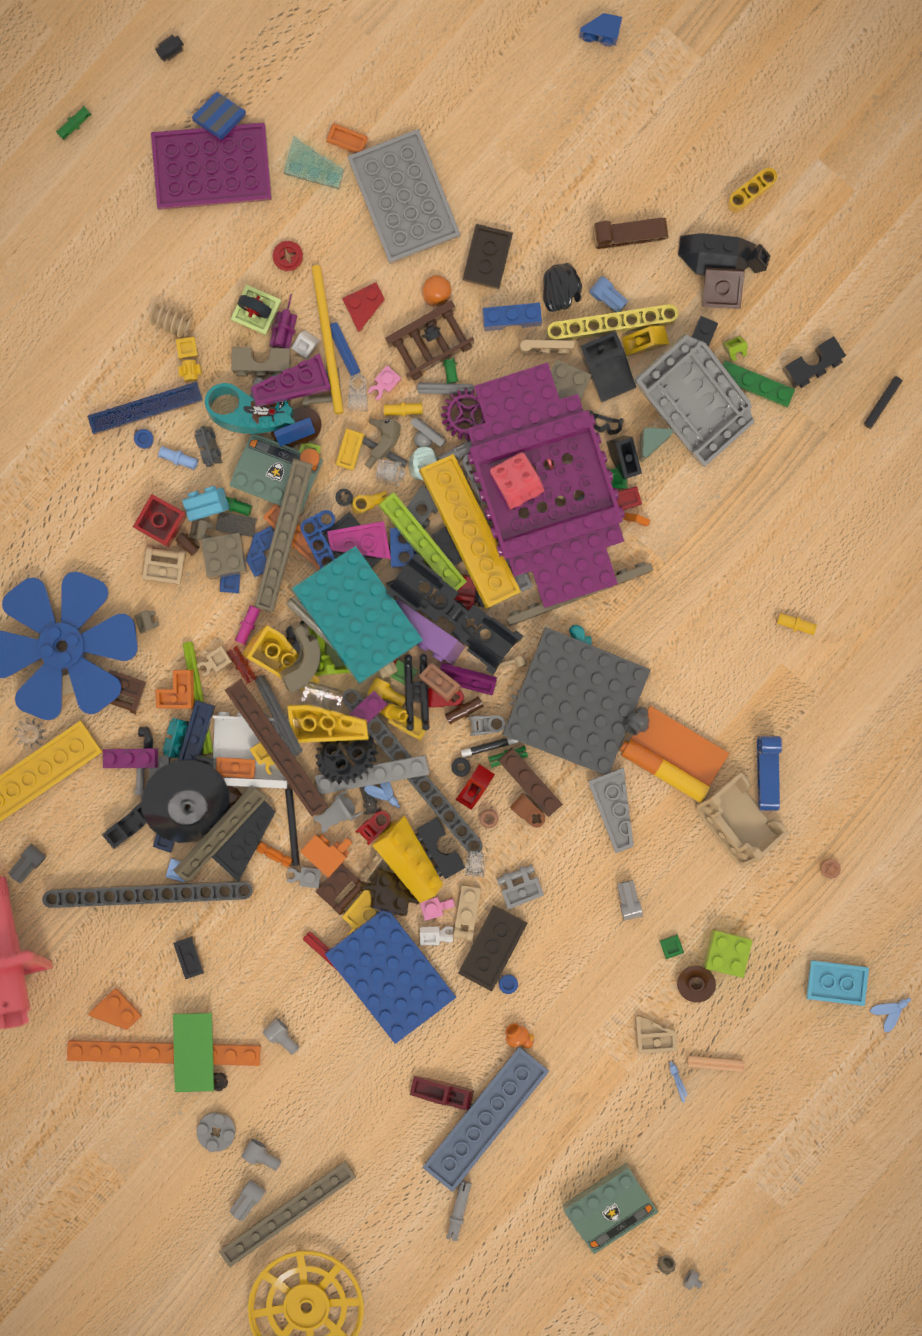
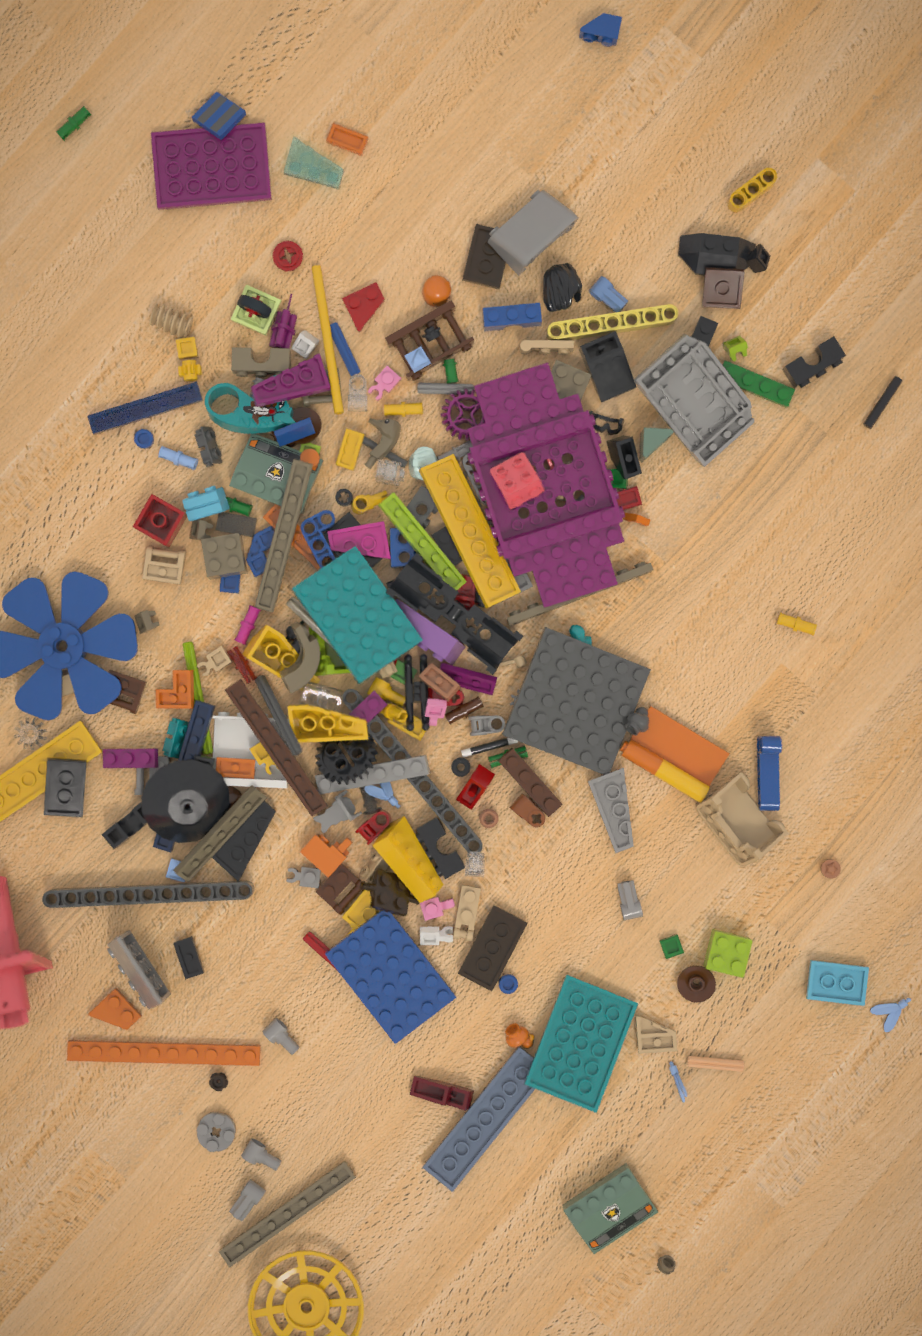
(30, 859): dark grey piece -> none
(65, 787): none -> black tile
(138, 969): none -> light grey slope
(148, 738): black arm -> none
(169, 48): black brick -> none
(187, 543): reddish brown pin -> none
(193, 1052): bright green tile -> none
(274, 854): orange axle -> none
(292, 827): black bar -> none
(404, 196): light grey plate -> none
(417, 359): none -> light blue tile
(426, 434): light grey tile -> none
(435, 709): none -> bright pink plate
(456, 1219): light grey pin -> none
(522, 892): light grey plate -> none
(532, 230): none -> light grey windscreen
(581, 1043): none -> teal plate
(629, 233): reddish brown beam -> none
(645, 340): yellow slope -> none
(692, 1280): light grey tile -> none

